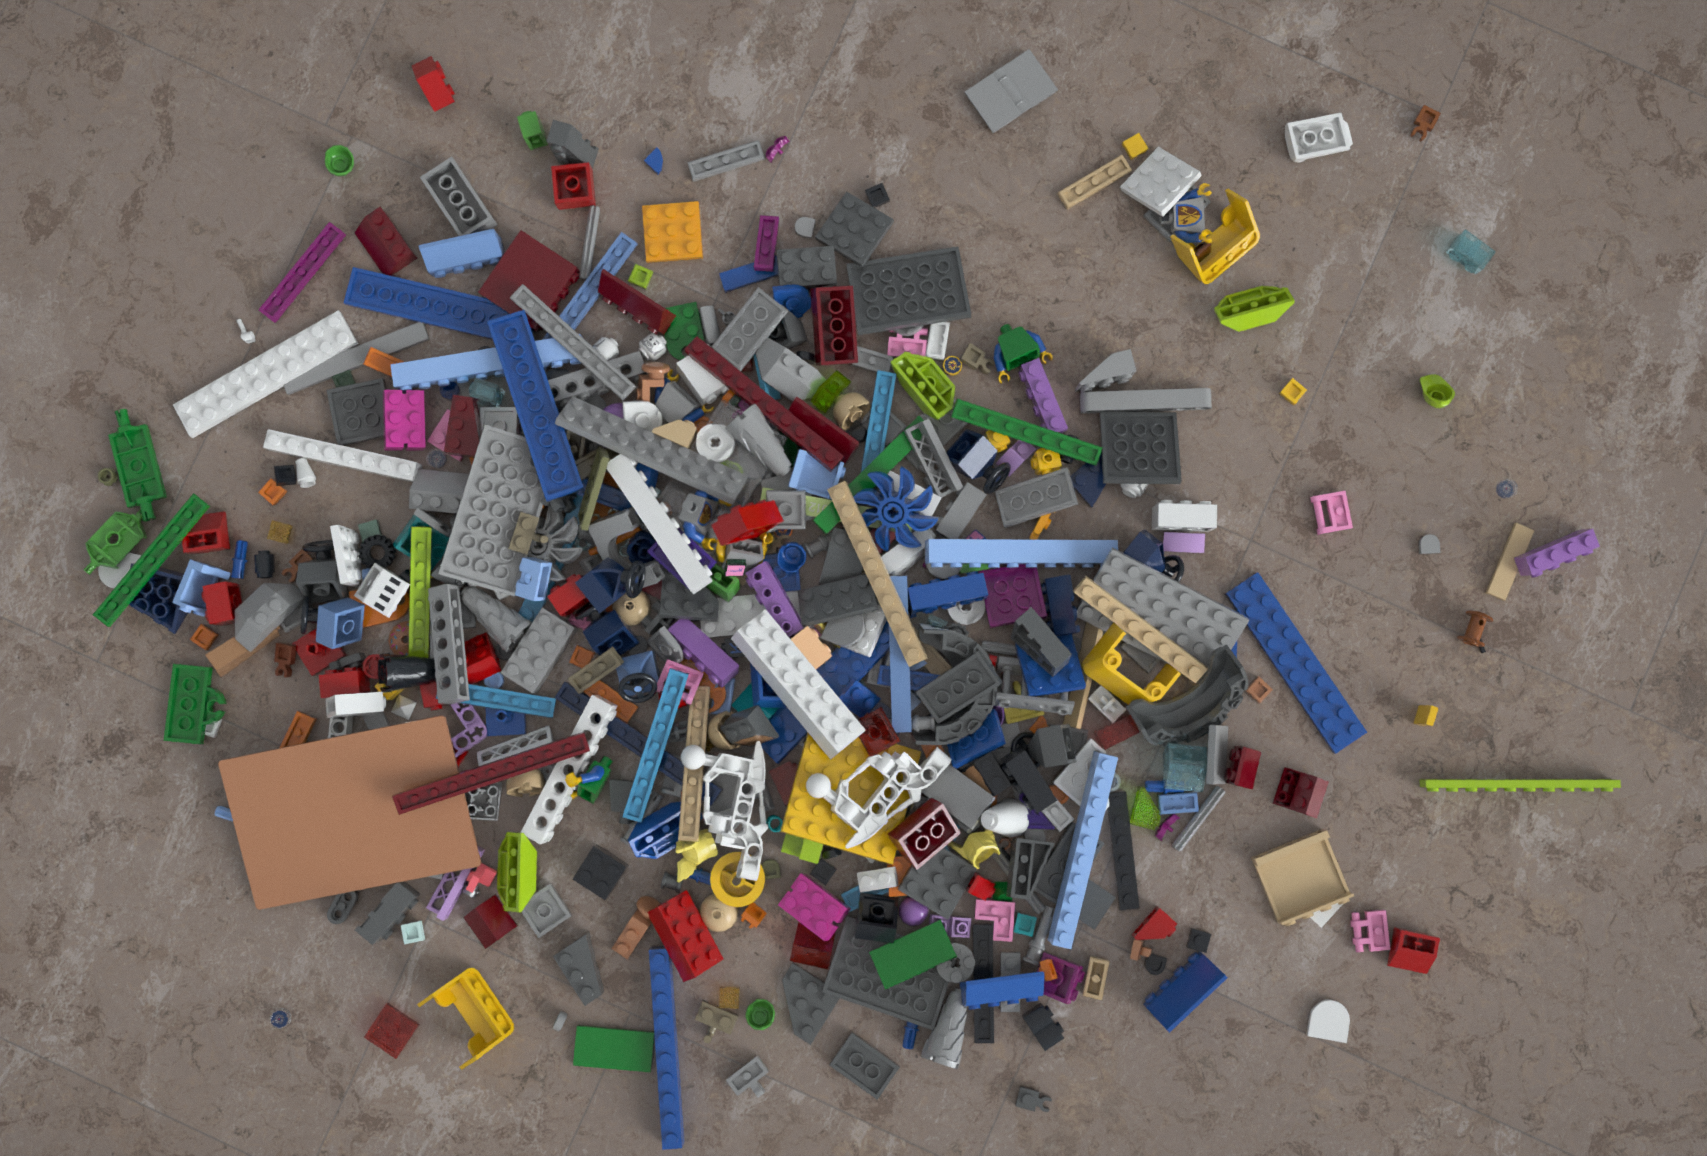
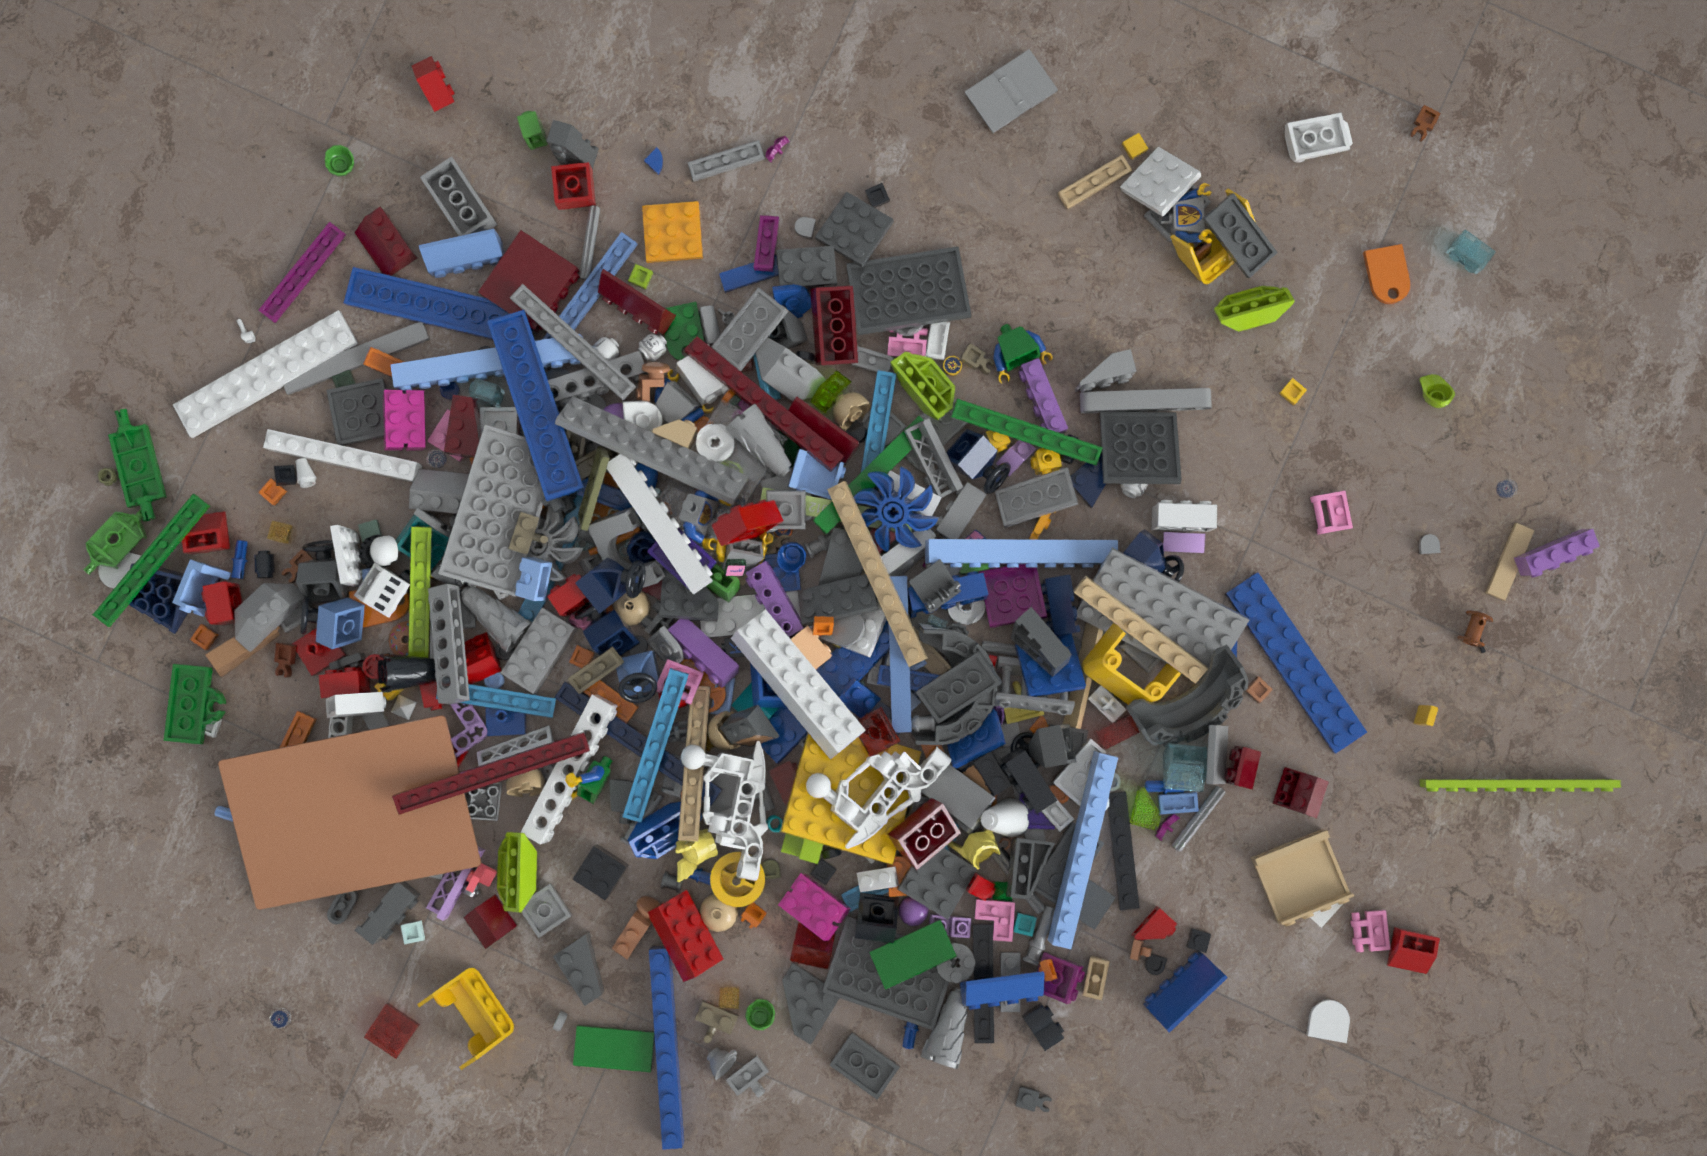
(384, 550): none -> white hair
(721, 1061): none -> light grey piece
(823, 625): none -> orange plate
(935, 586): none -> dark grey hinge
(1240, 235): none -> dark grey plate
(1387, 271): none -> orange tile

